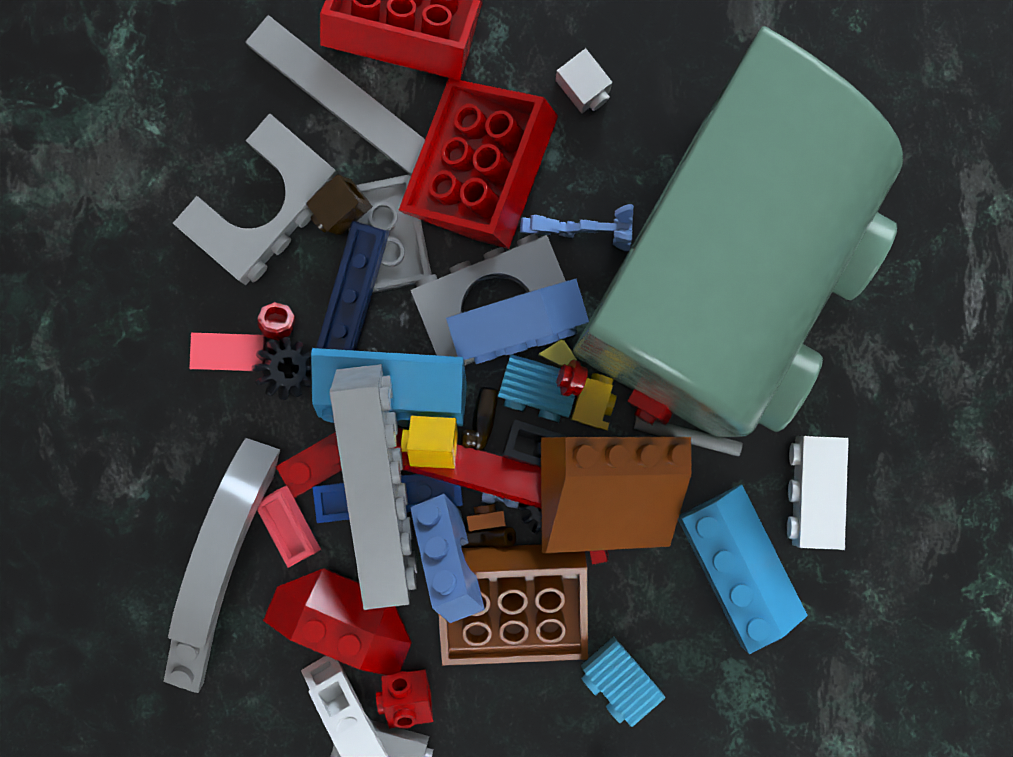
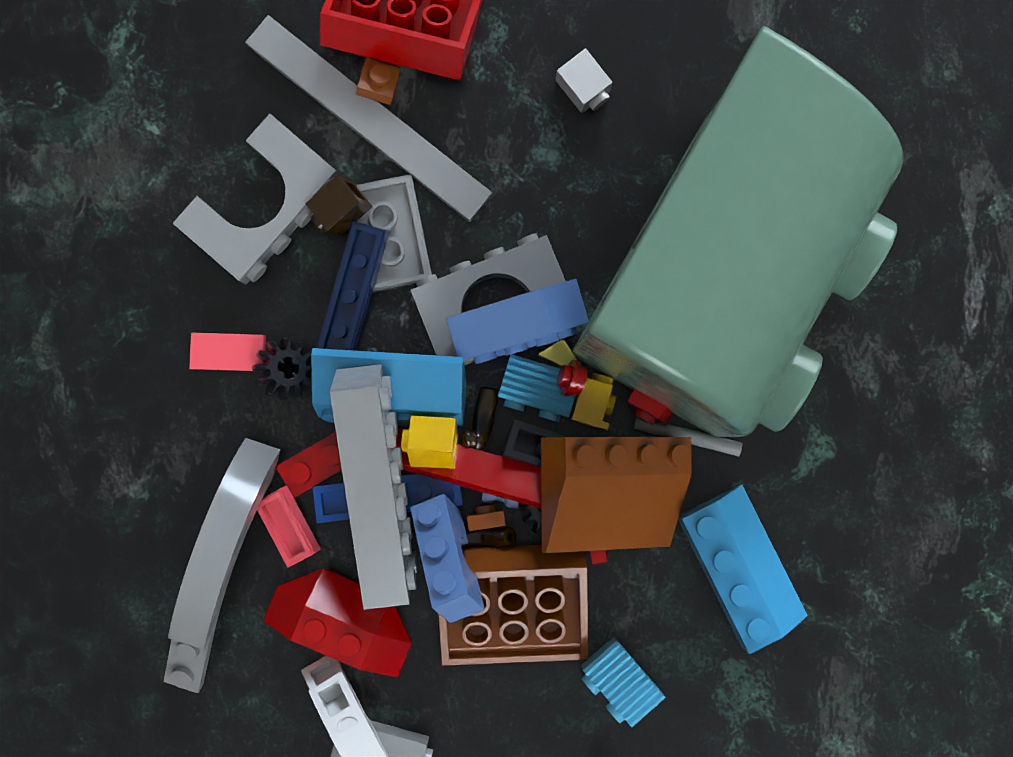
(276, 321): red tile -> none
(378, 81): none -> dark orange plate
(405, 699): red brick -> none
(479, 161): red slope -> none
(621, 227): light blue piece -> none
(818, 492): white brick -> none

